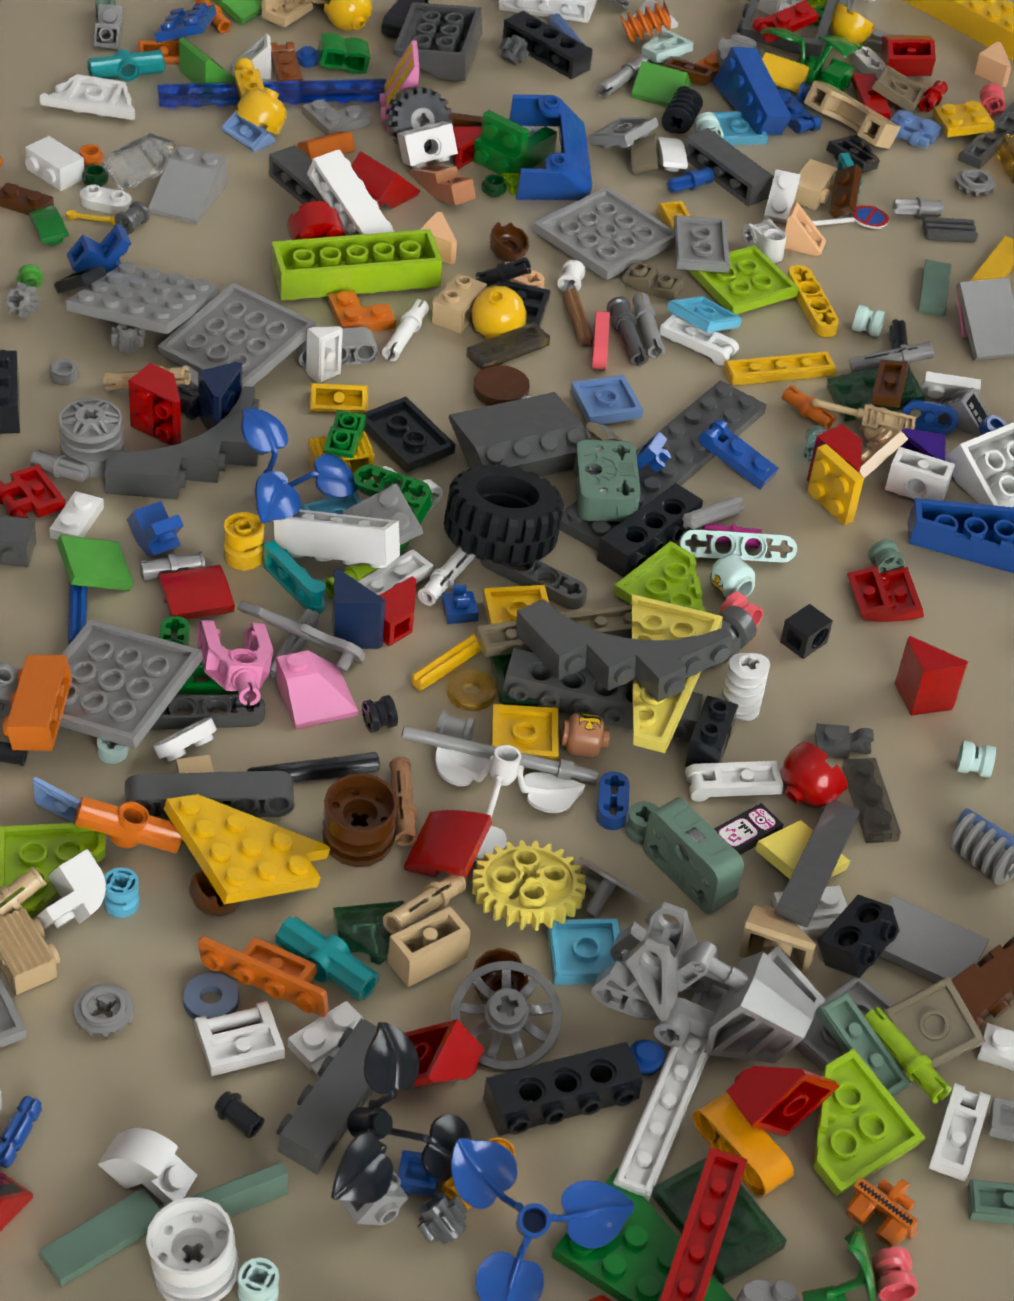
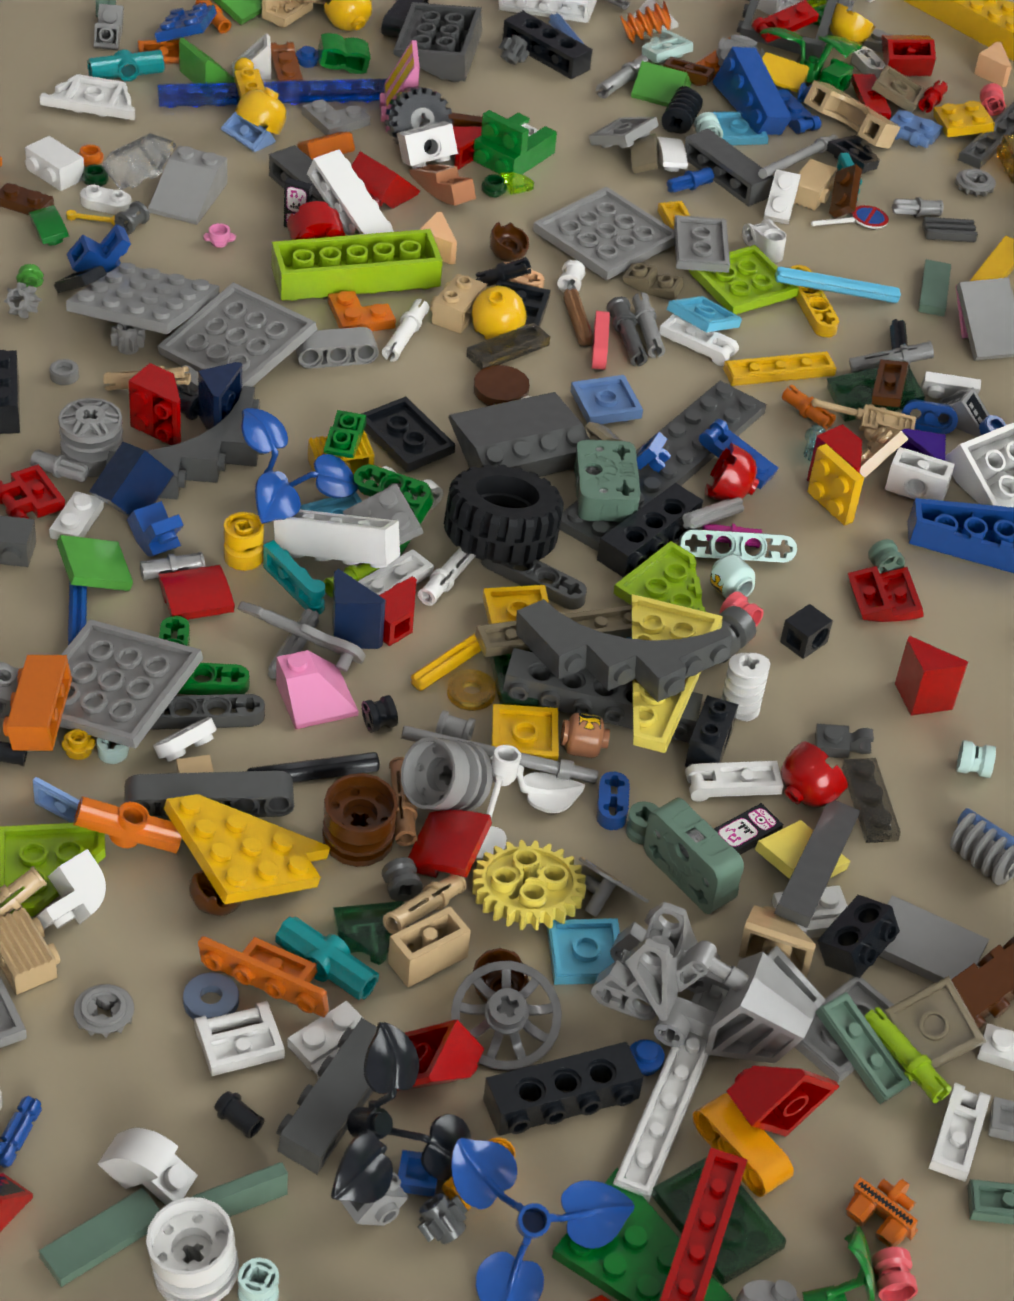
(78, 744): none -> yellow plate
(121, 892): medium azure wheel -> none
(131, 479): none -> dark blue slope
(219, 235): none -> bright pink plate
(238, 668): bright pink piece -> none
(295, 195): none -> tile
(323, 352): white slope -> none
(338, 397): yellow slope -> none
(402, 879): none -> dark grey wheel
(446, 774): none -> light grey wheel
(460, 605): blue tile -> none
(565, 173): blue windscreen -> none
(733, 475): none -> red cylinder
(802, 233): light nougat slope -> none
(819, 146): none -> light grey bar
(837, 284): none -> medium azure axle
(859, 1126): lime plate -> none
(862, 320): light aqua wheel -> none

